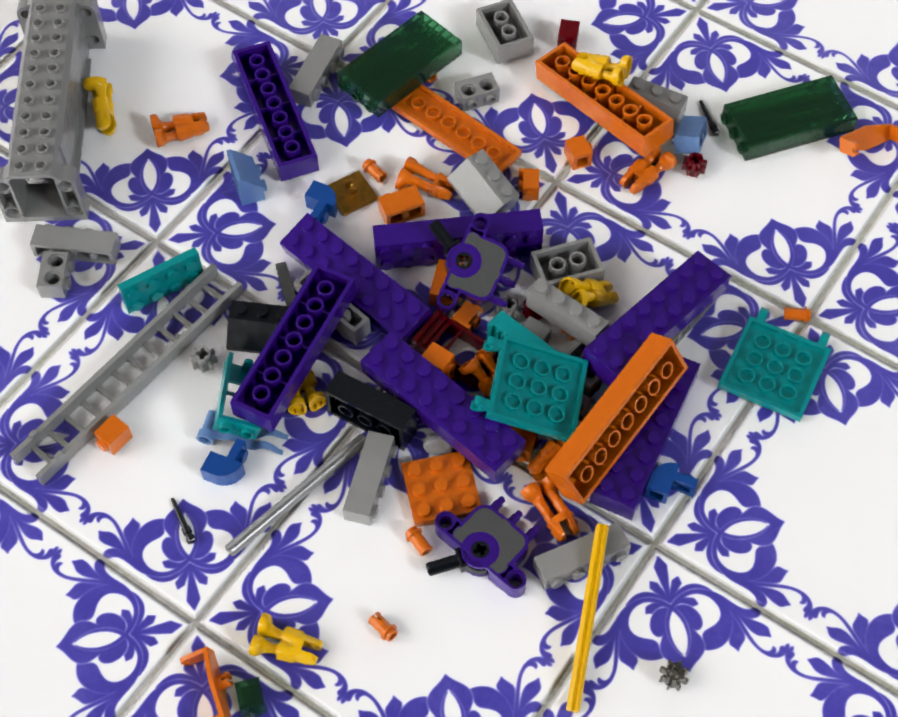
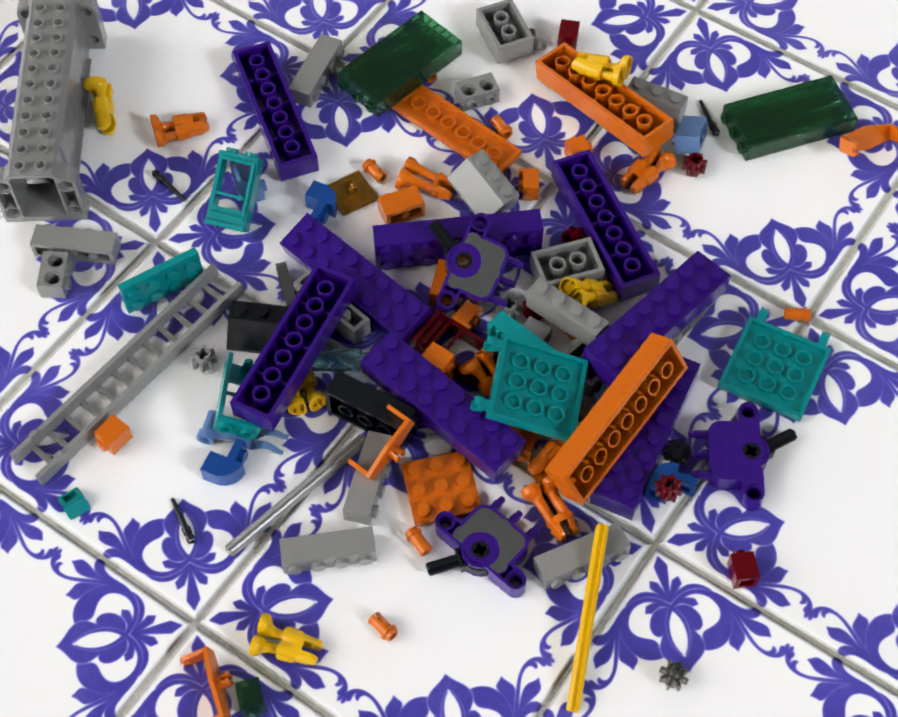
(74, 503): none -> teal slope
(163, 180): none -> black piece
(227, 217): none -> teal door
(328, 550): none -> light grey brick
(339, 360): none -> clear light blue hinge
(390, 449): none -> orange piece
(501, 127): none -> orange pin
(539, 43): none -> light grey arm
(573, 234): none -> dark red gear
(606, 222): none -> dark purple brick
(668, 488): none -> dark red gear
(677, 452): none -> clear smoke gear
(738, 454): none -> dark purple piece
(743, 569): none -> dark red brick

